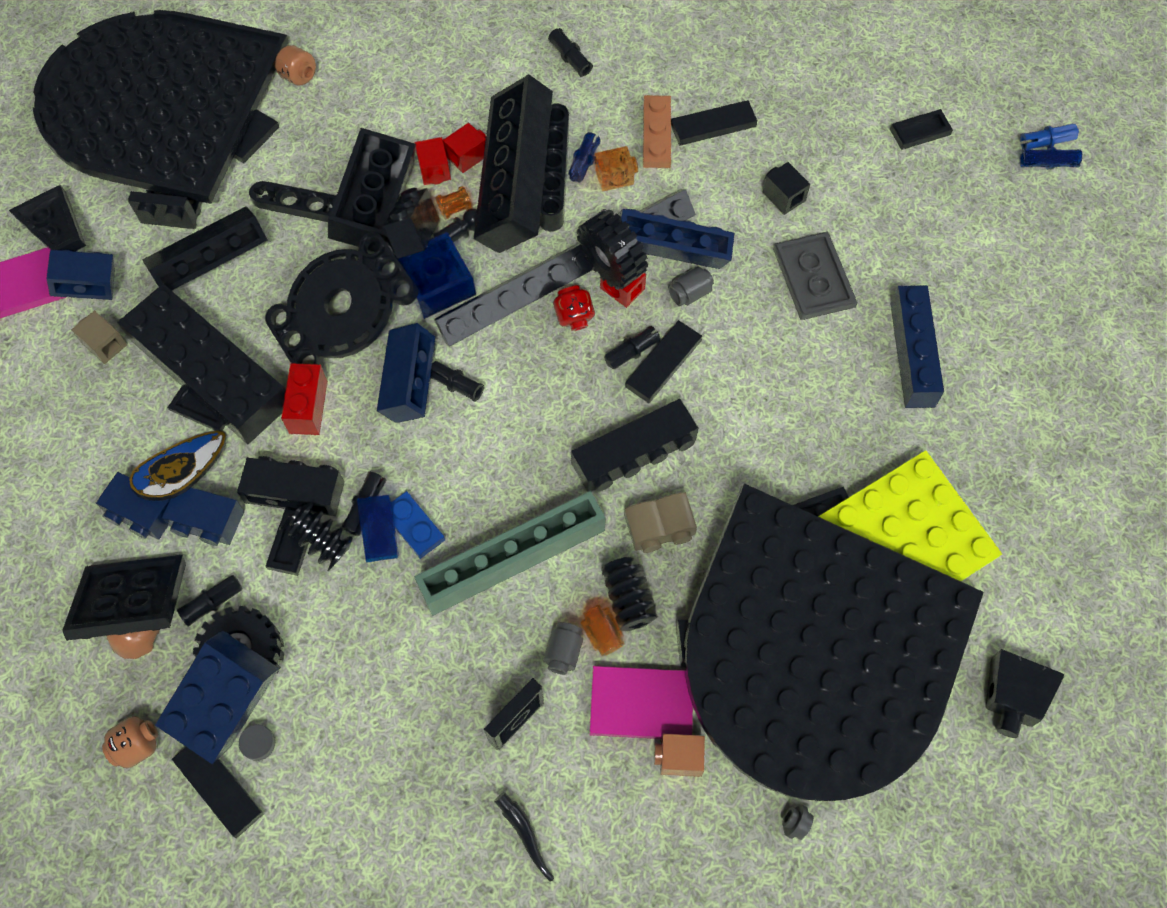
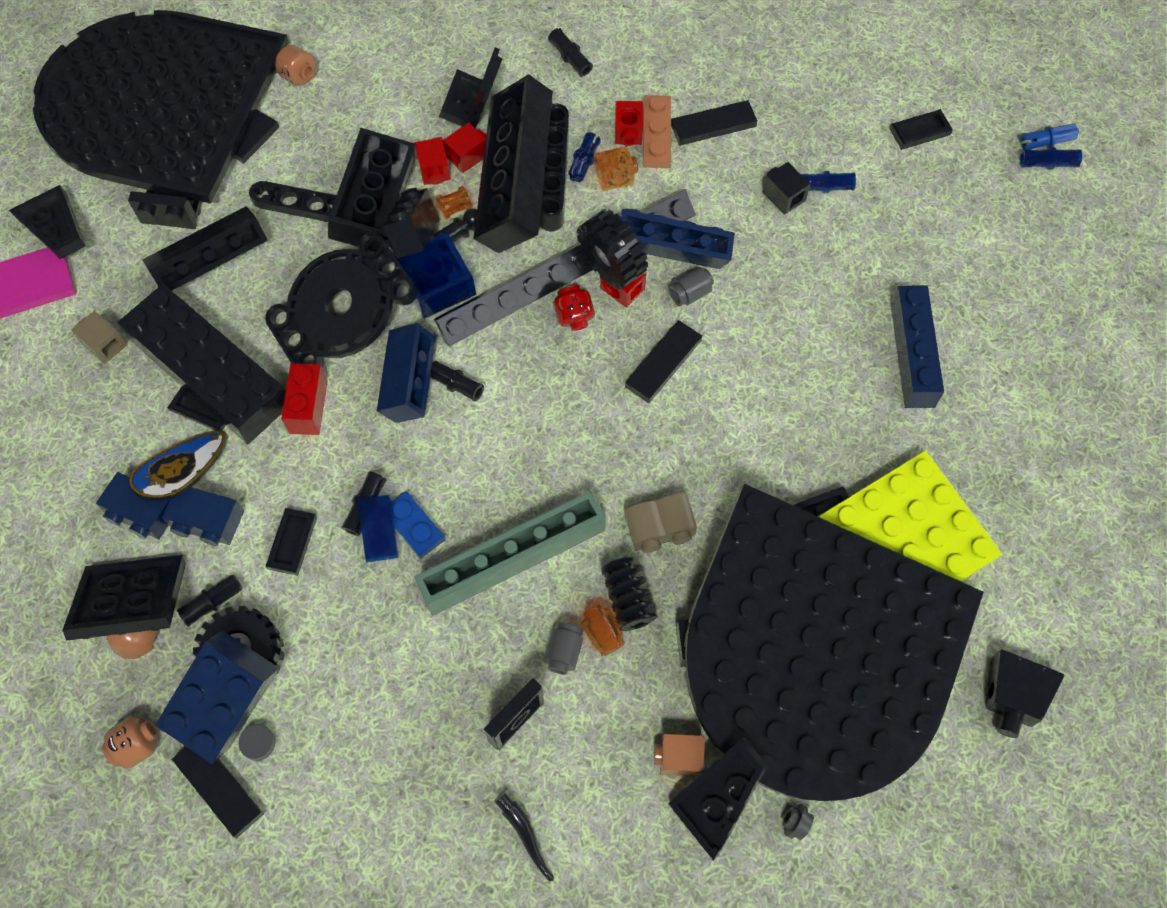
(80, 274): dark blue brick -> none
(290, 485): black brick -> none
(317, 534): black piece -> none
(469, 94): none -> black plate
(629, 122): none -> red brick
(631, 348): black axle -> none
(634, 446): black brick -> none
(639, 703): dark pink tile -> none
(719, 796): none -> black wing
(814, 275): dark grey tile -> none
(831, 181): none -> clear blue pin

